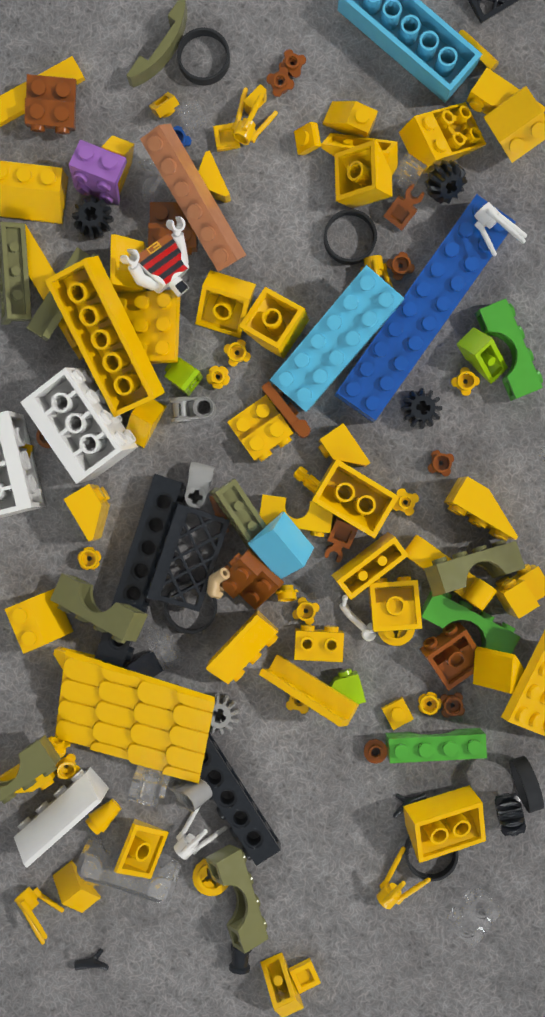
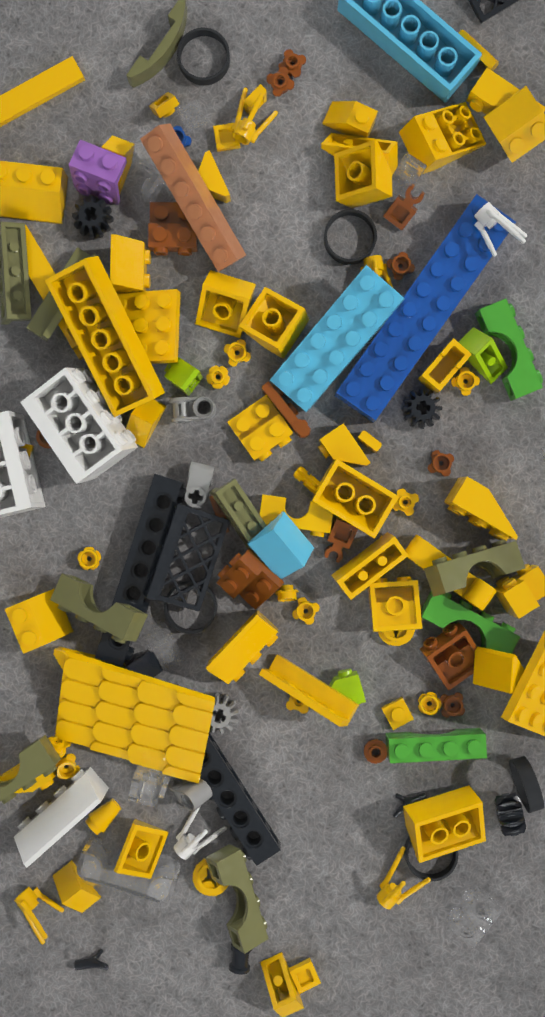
(50, 103): dark orange plate -> none
(90, 510): yellow slope -> none
(162, 262): torso -> none
(213, 588): tan arm -> none
(307, 138): yellow plate -> none
(318, 644): yellow brick -> none
(367, 631): white piece -> none
(369, 441): none -> yellow tile
(444, 366): none -> yellow brick
(445, 181): black gear -> none

